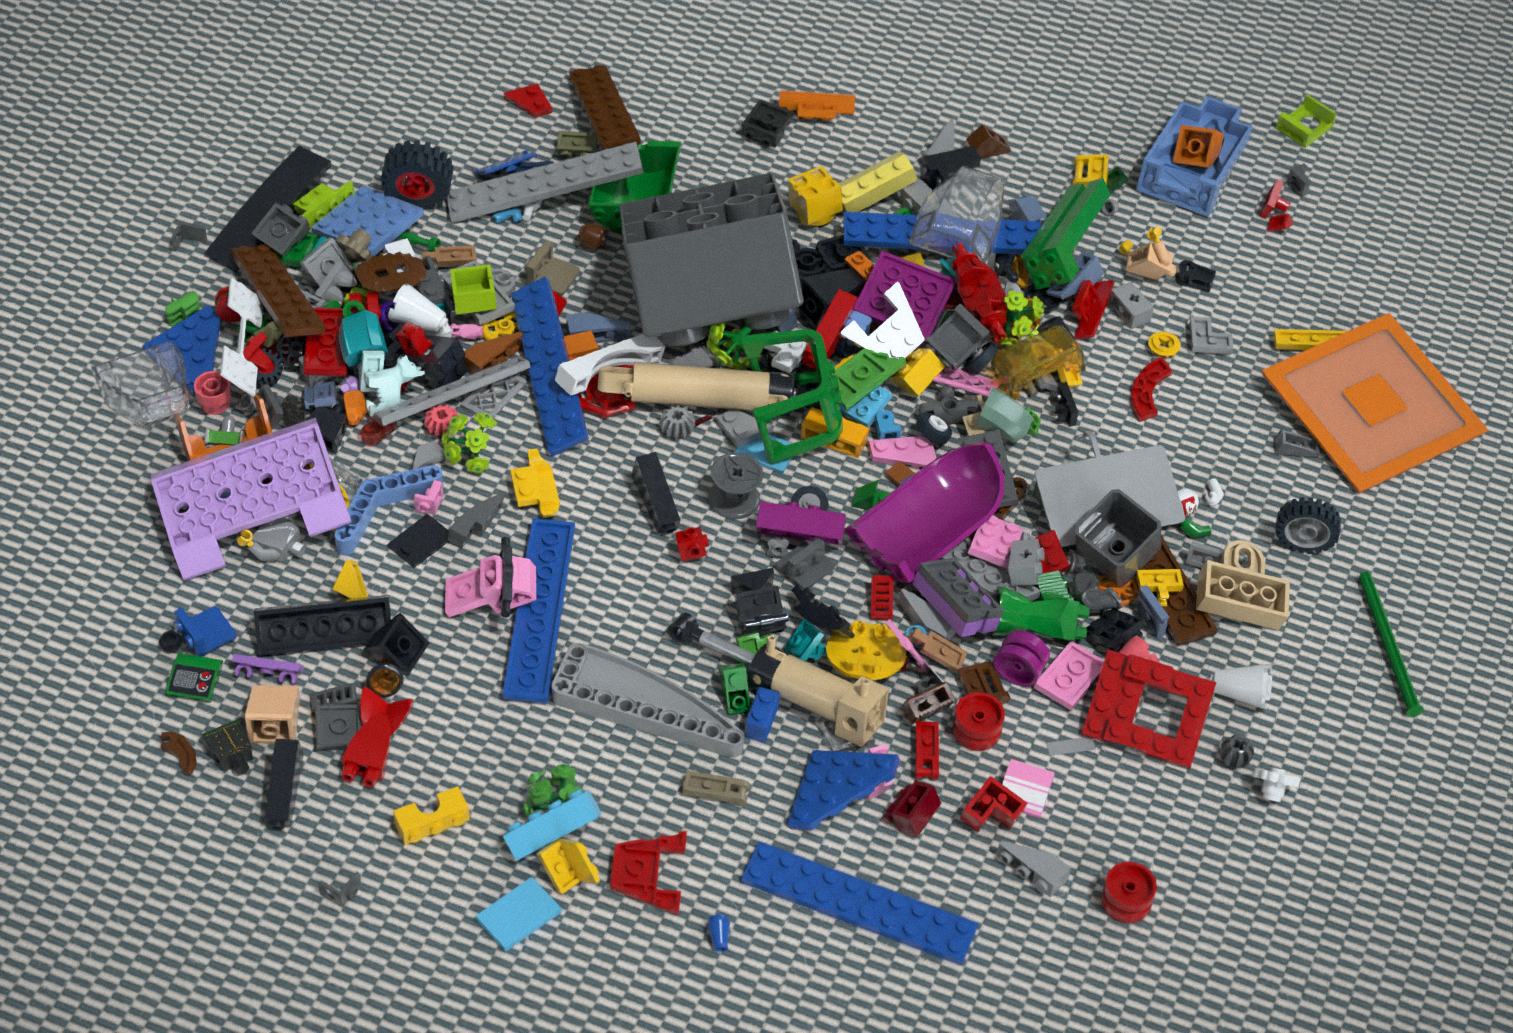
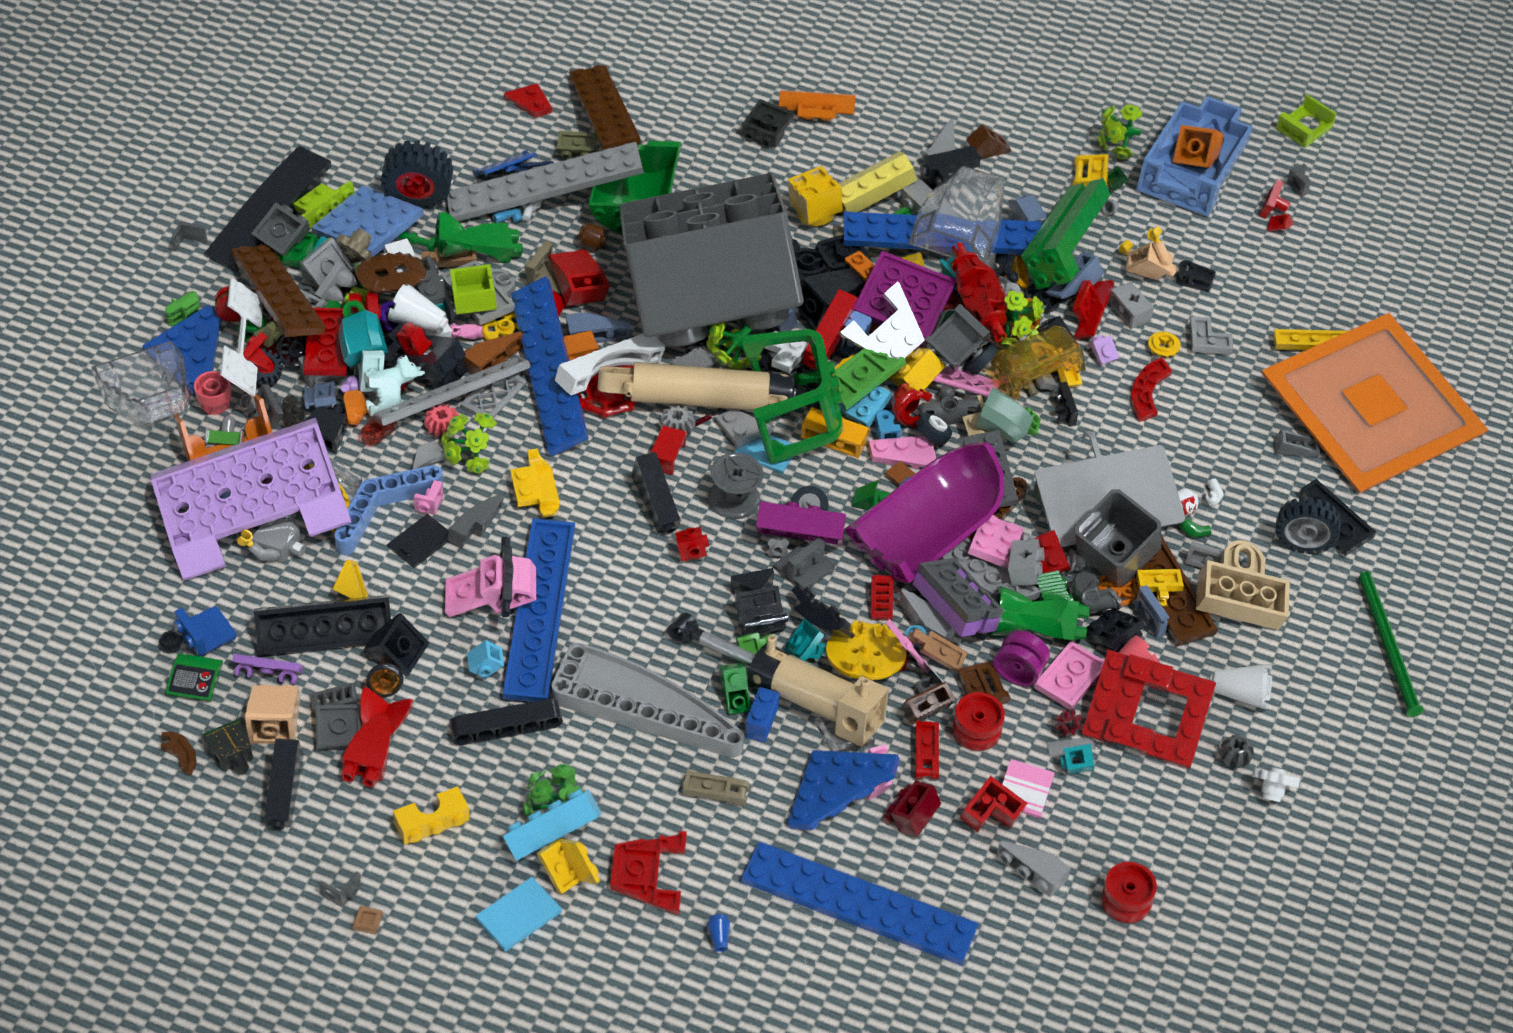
(367, 920): none -> medium nougat tile
(485, 659): none -> medium azure brick
(489, 238): none -> green hips
(505, 722): none -> black beam
(579, 277): none -> red slope
(668, 446): none -> red panel
(905, 402): none -> red helmet
(1069, 727): none -> dark red gear
(1080, 752): none -> teal brick
(1103, 349): none -> lavender bracket
(1117, 130): none -> lime plant
(1353, 530): none -> black wing

